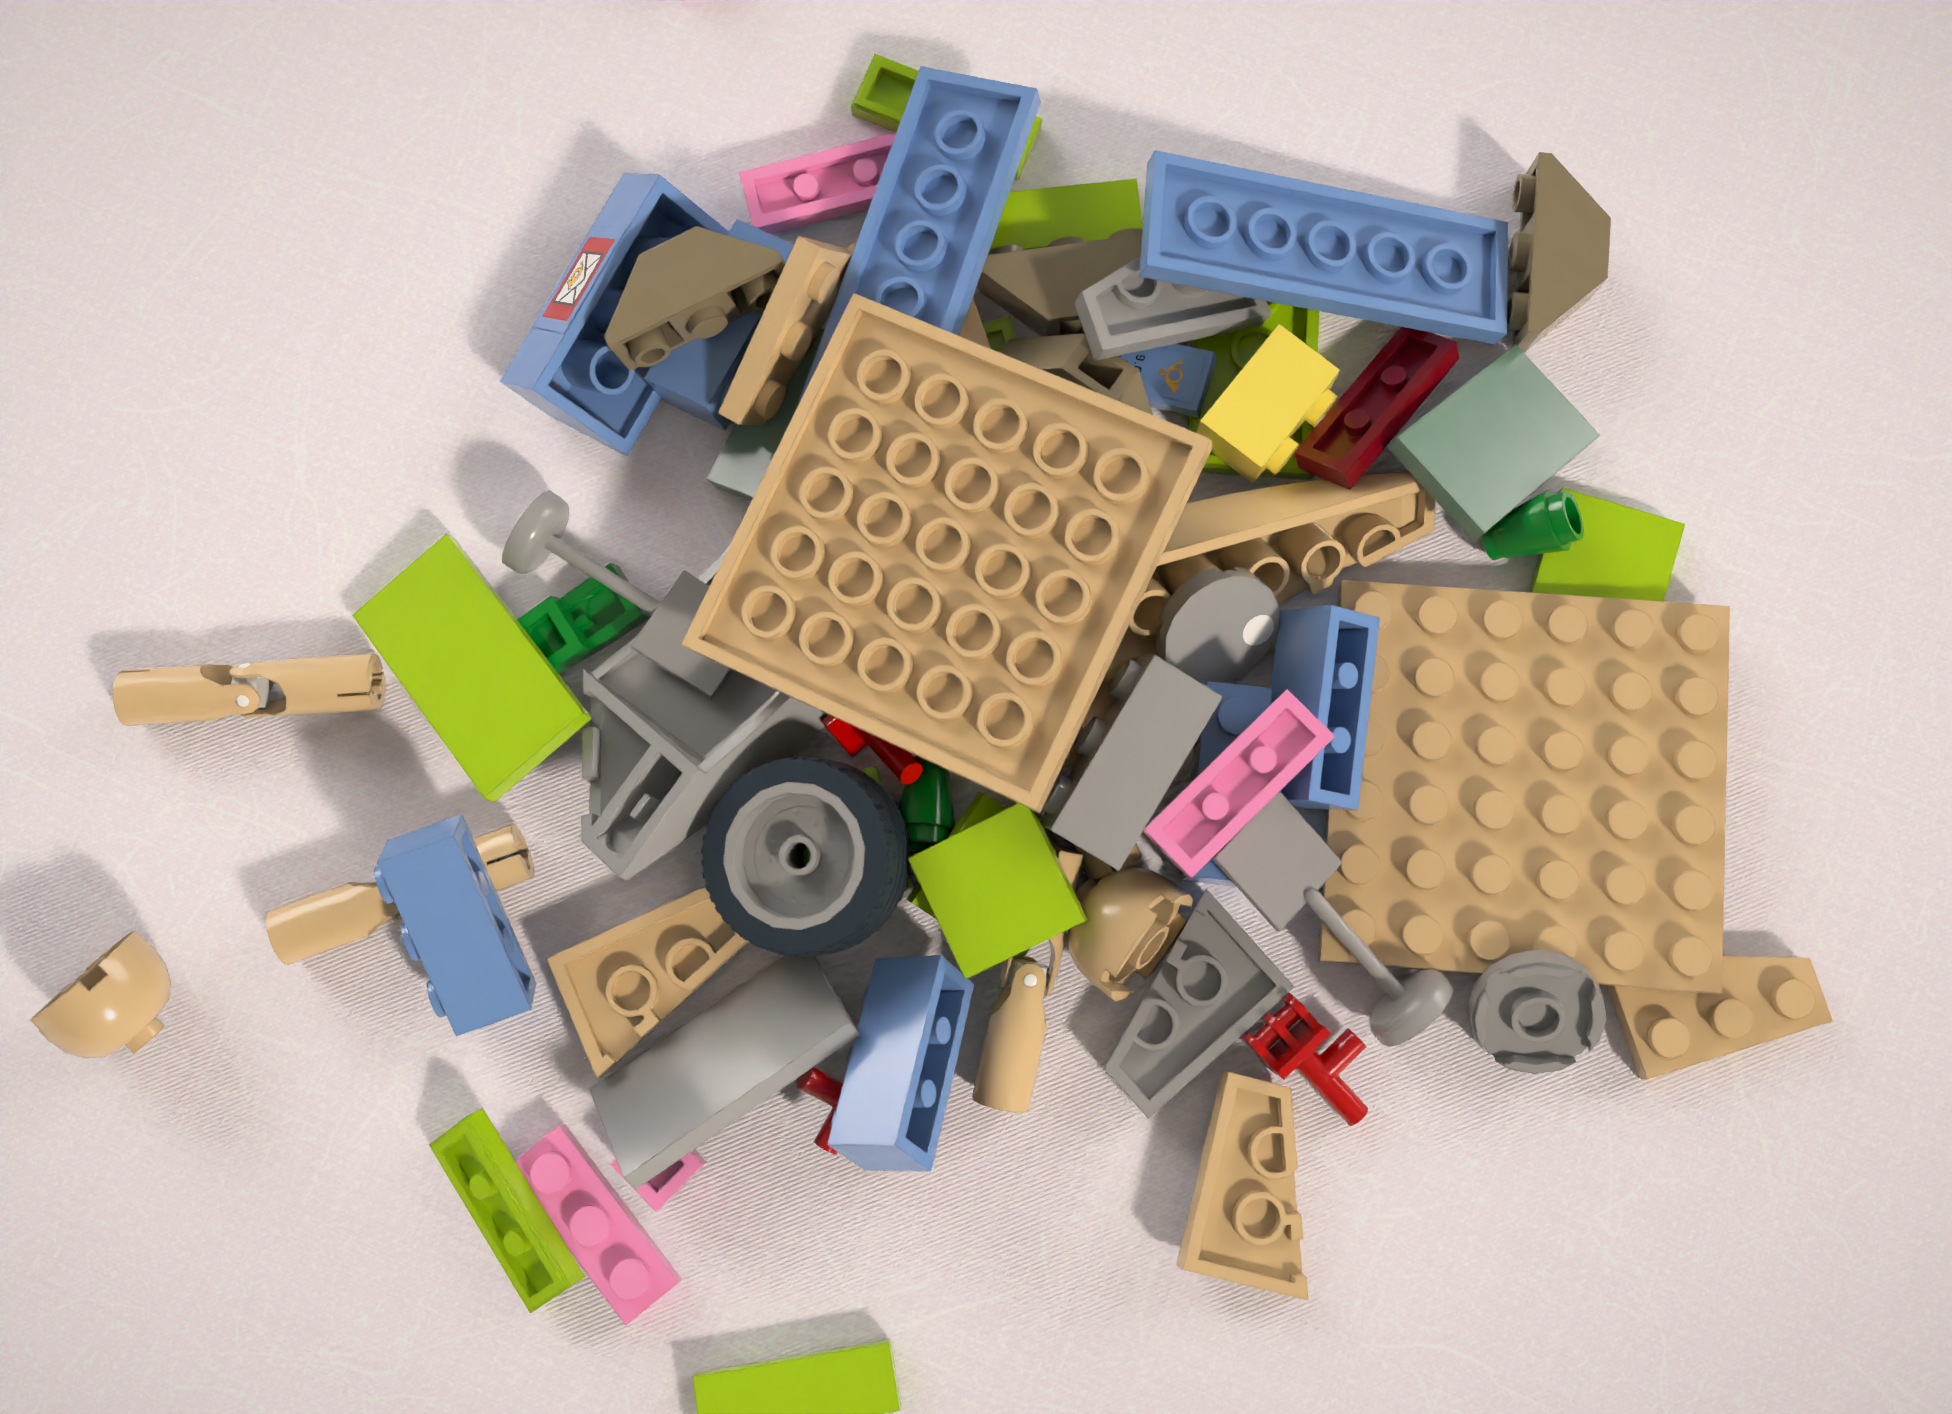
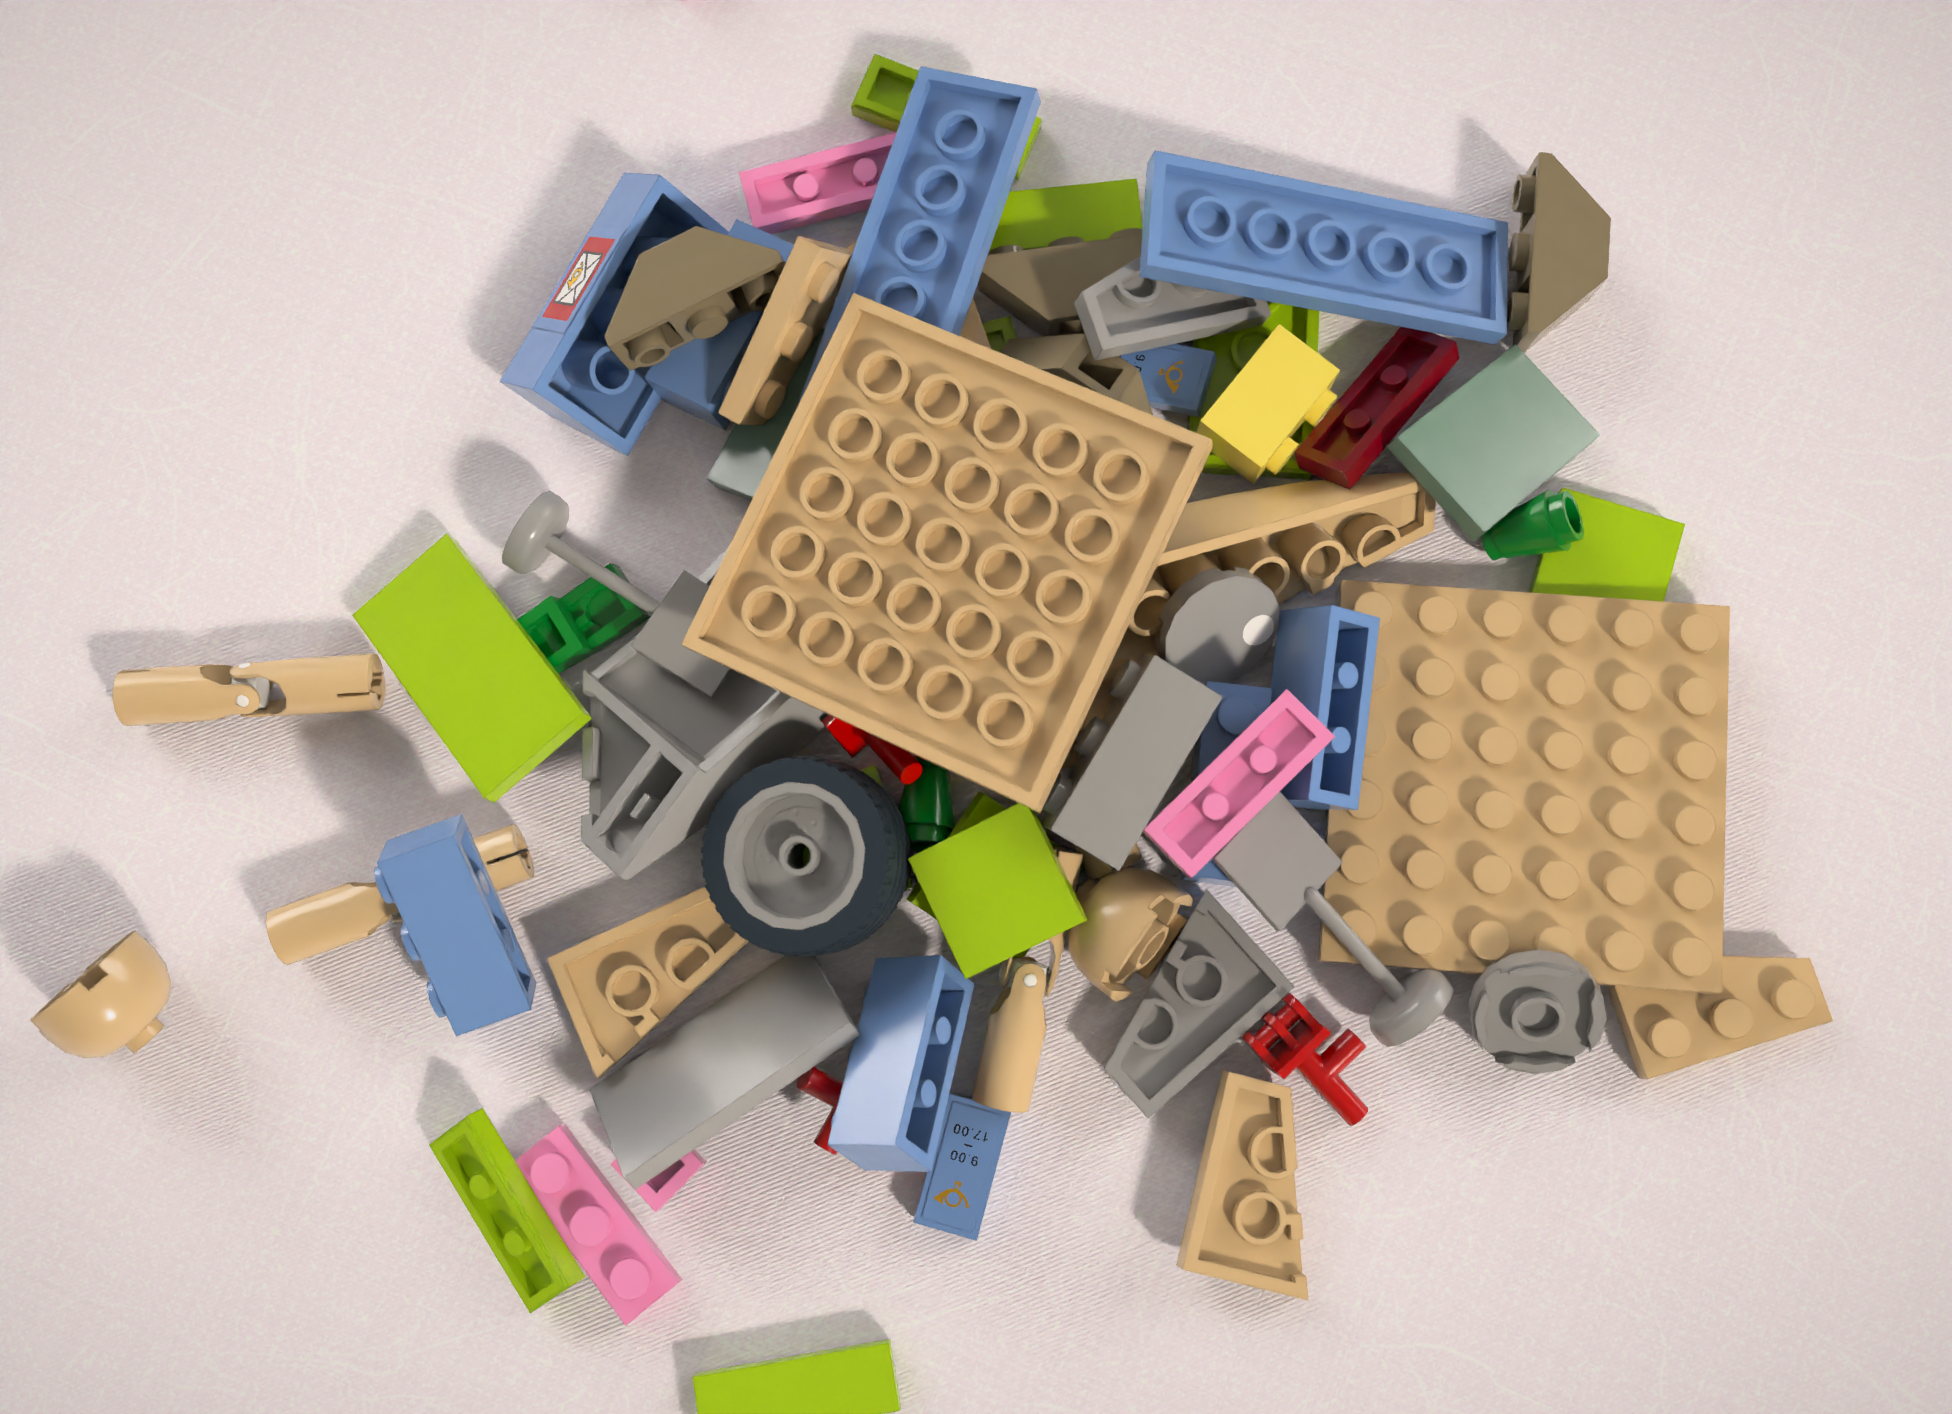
(962, 1168): none -> medium blue tile

